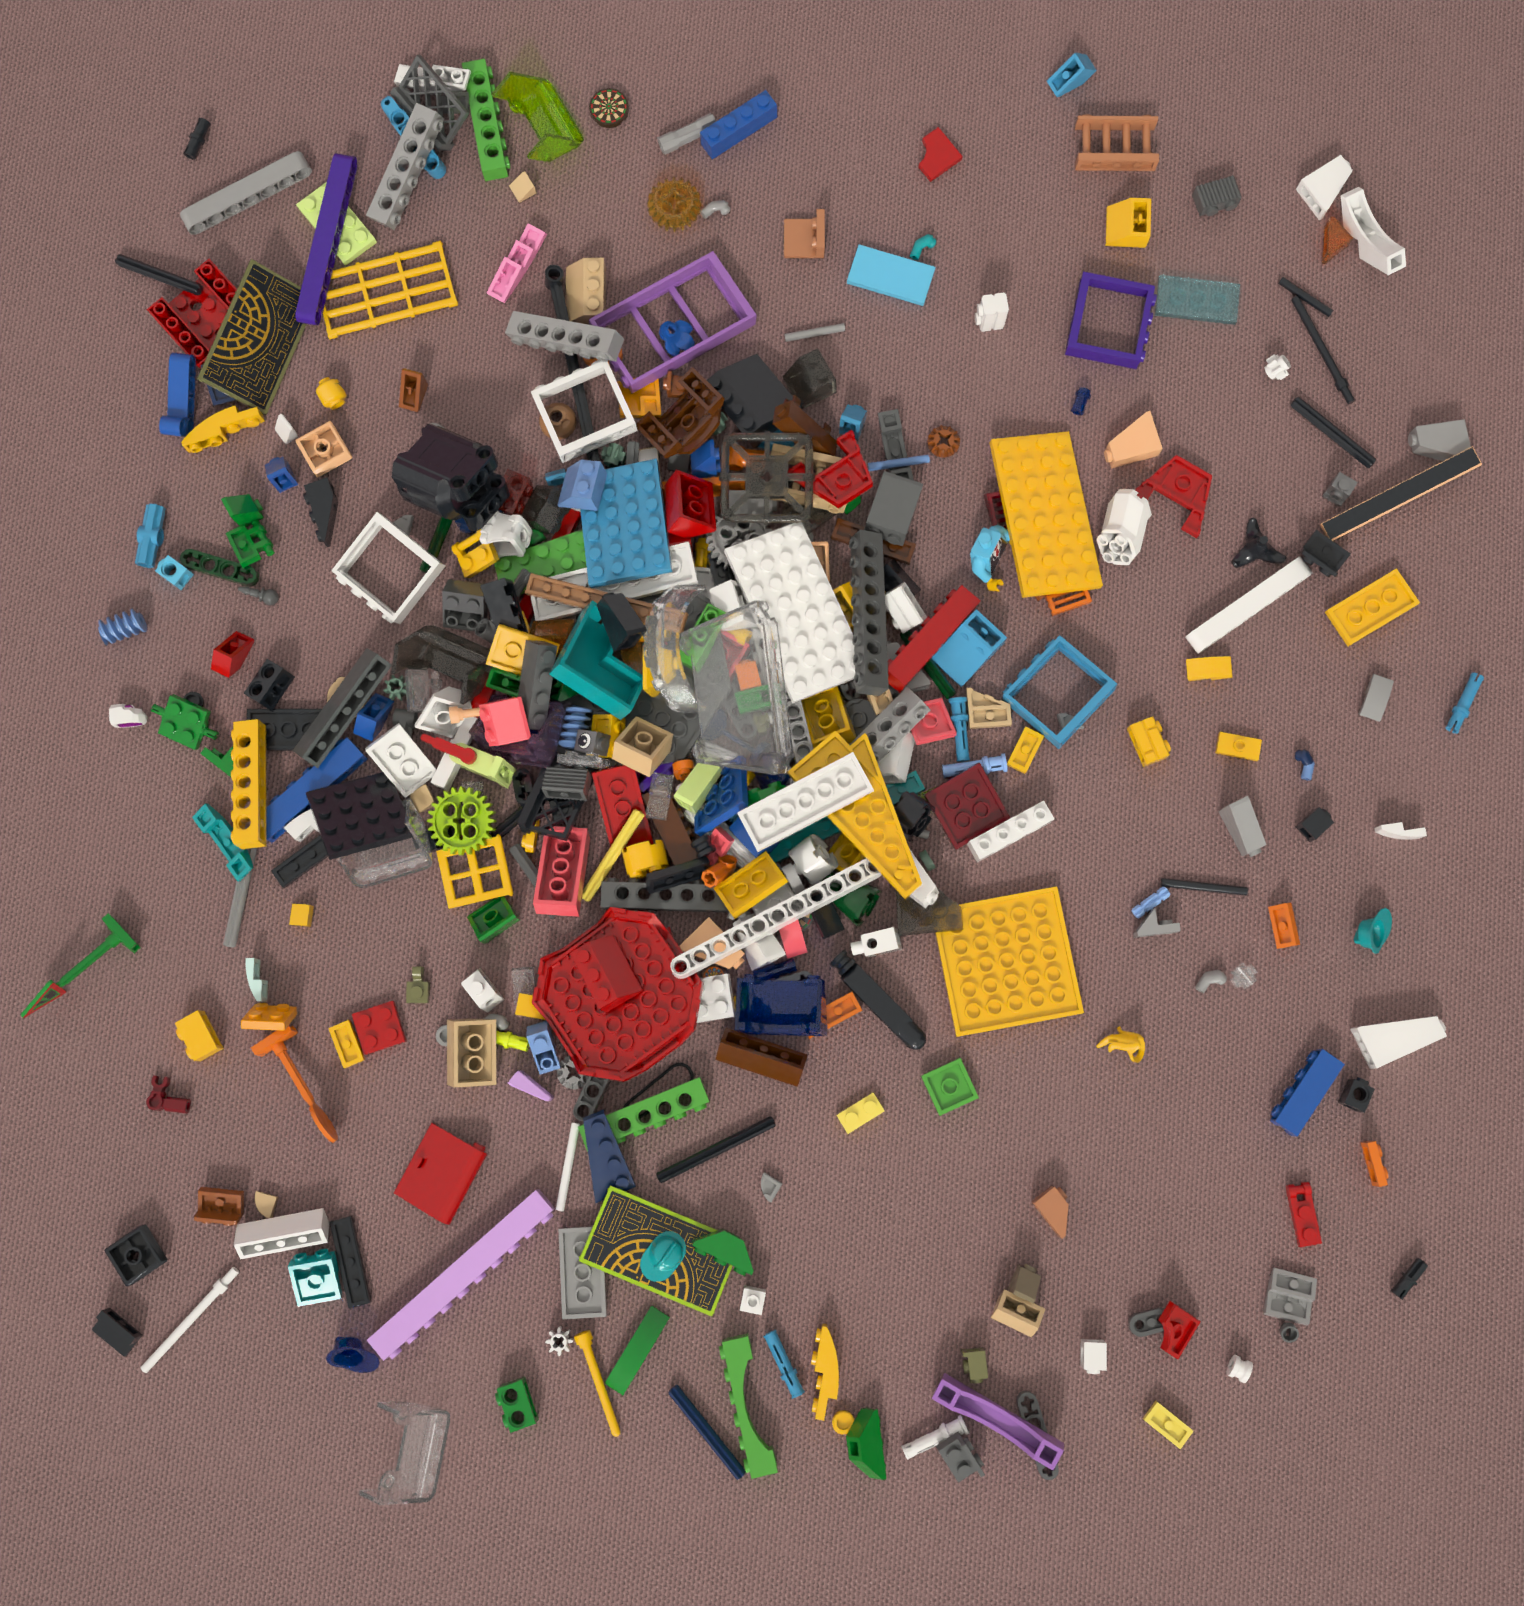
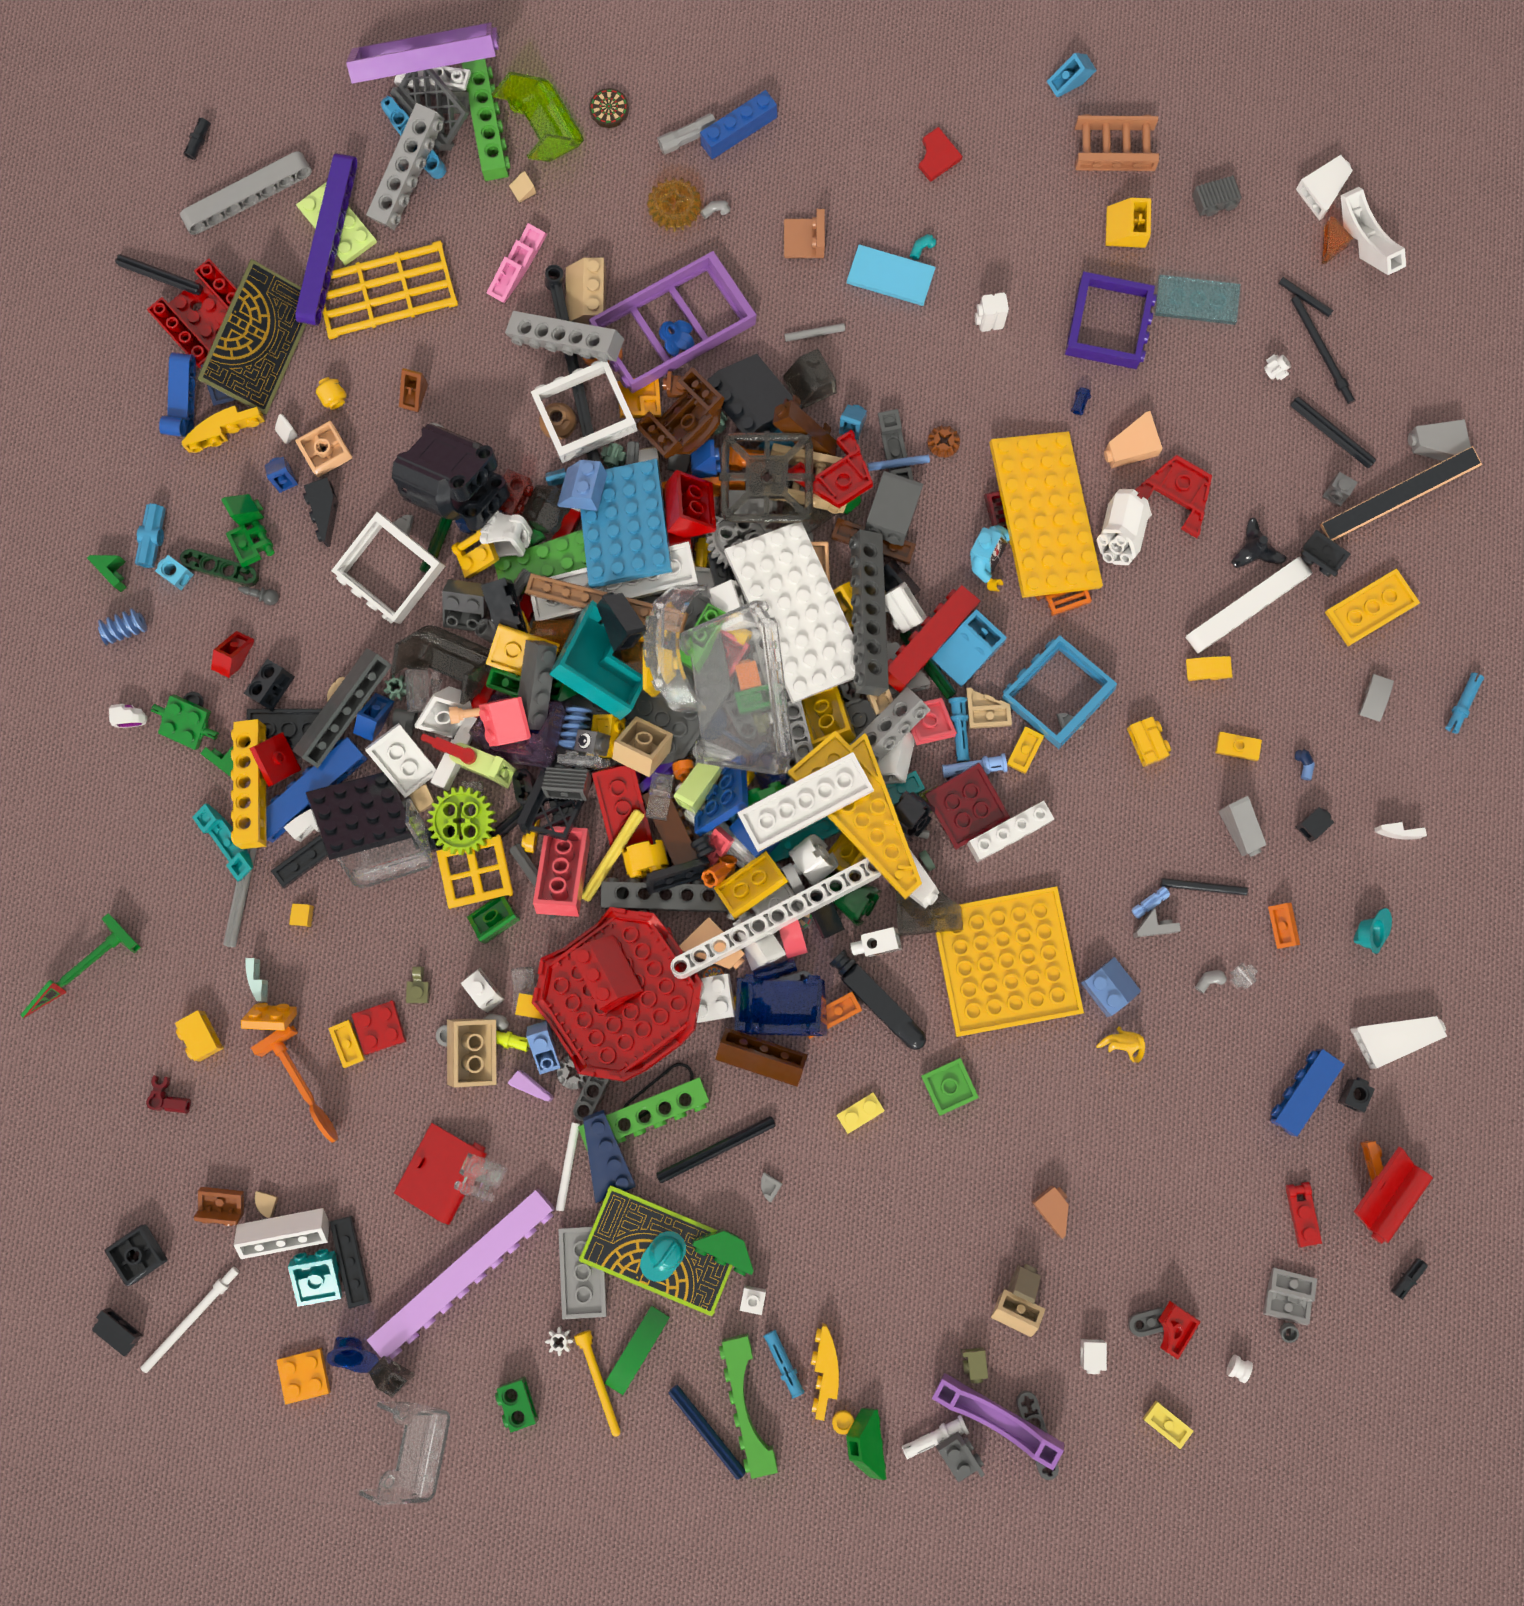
(108, 567): none -> green slope
(275, 759): none -> red plate
(303, 1376): none -> light orange plate
(390, 1376): none -> clear smoke slope
(422, 52): none -> window
(481, 1170): none -> clear plate
(1111, 987): none -> medium blue slope
(1392, 1196): none -> red door

